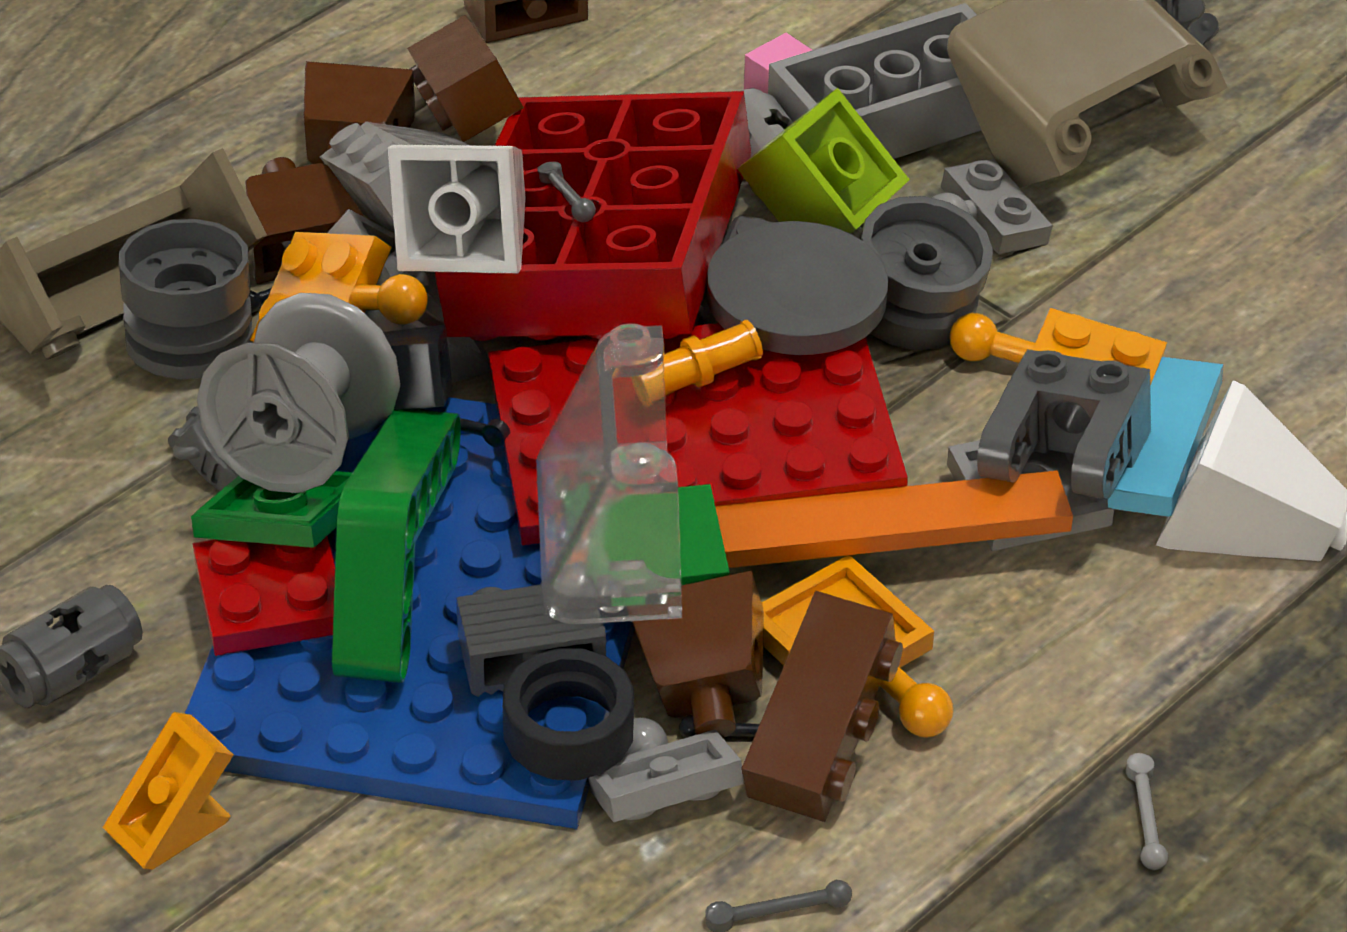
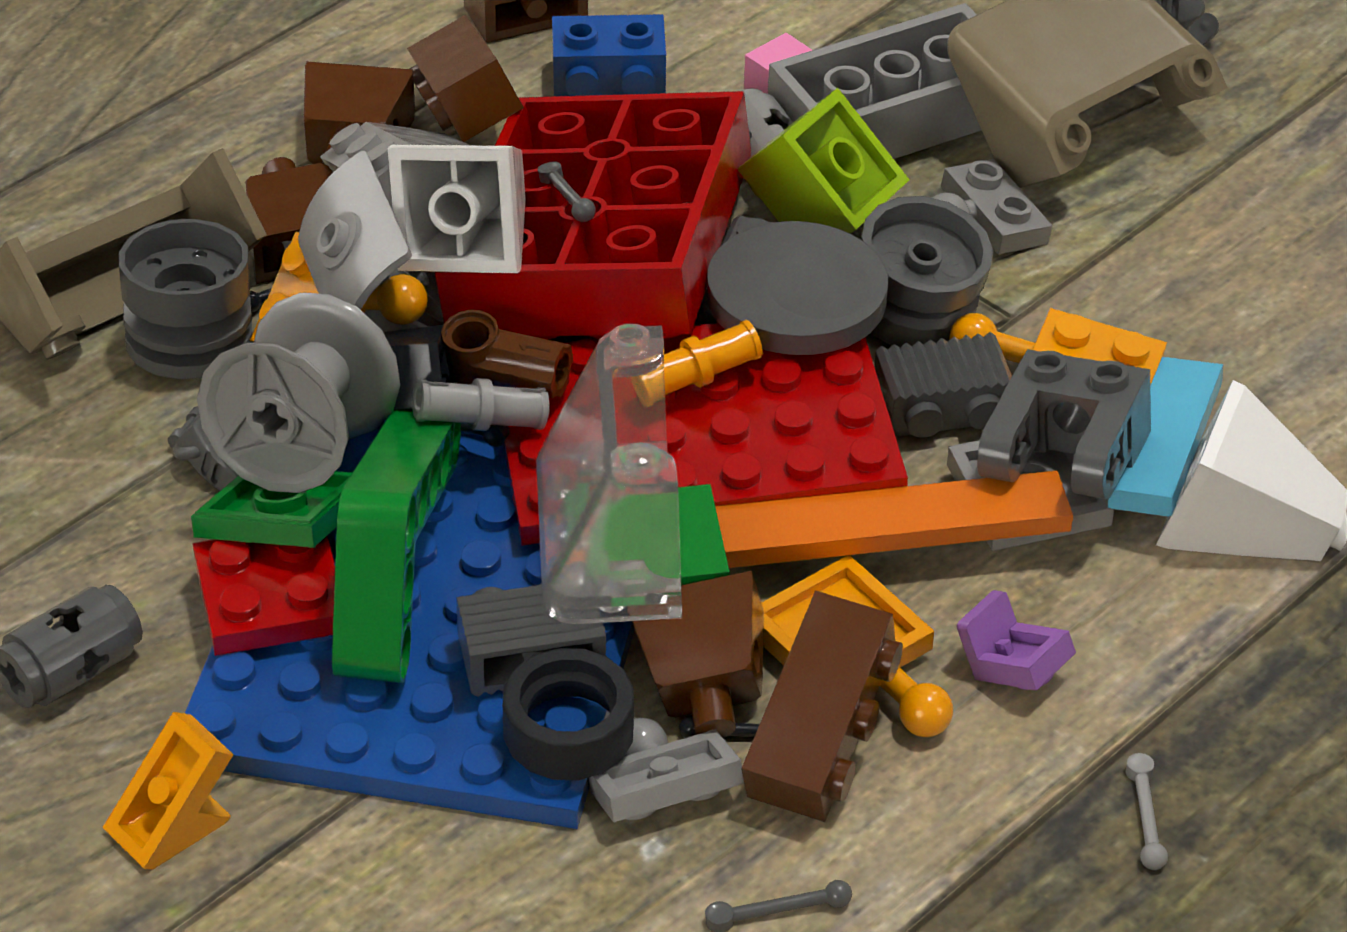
(352, 233): none -> light grey shield
(480, 404): none -> light grey pin
(507, 358): none -> reddish brown piece
(608, 55): none -> blue brick
(942, 383): none -> dark grey brick
(1008, 650): none -> medium lavender bracket

